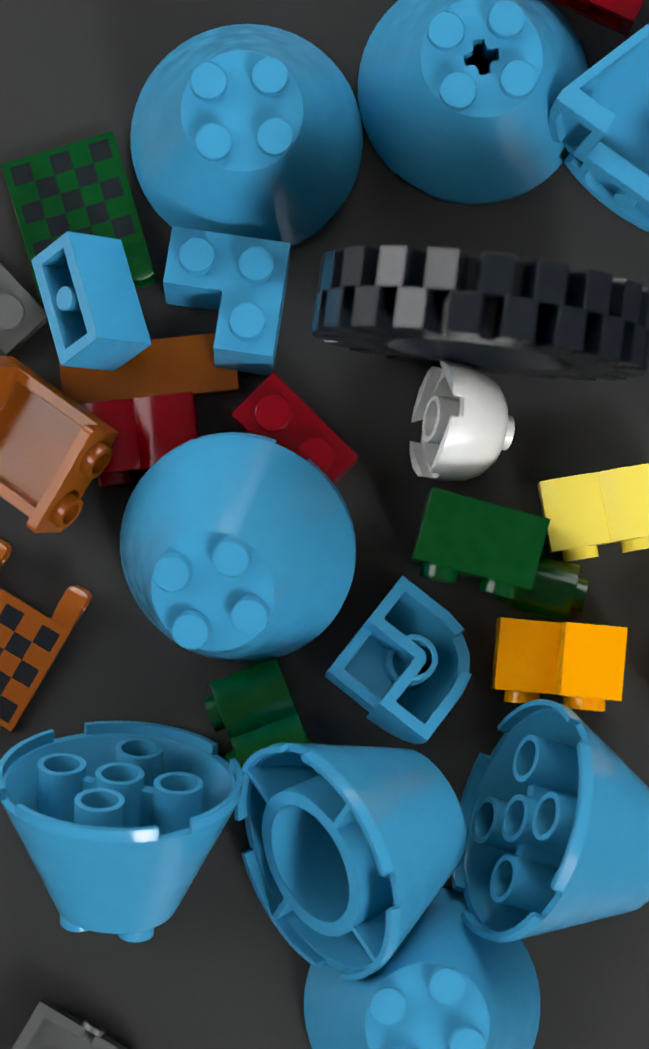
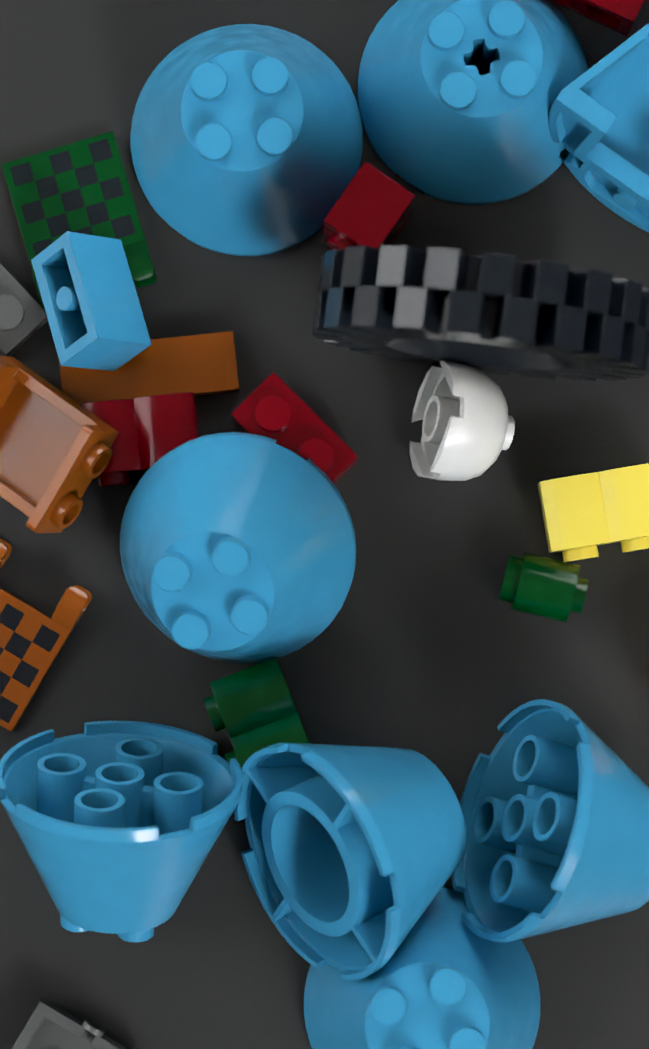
(238, 279): dark azure brick -> none
(368, 211): none -> dark red brick
(405, 664): dark azure brick -> none
(478, 541): dark green brick -> none
(559, 659): light orange brick -> none

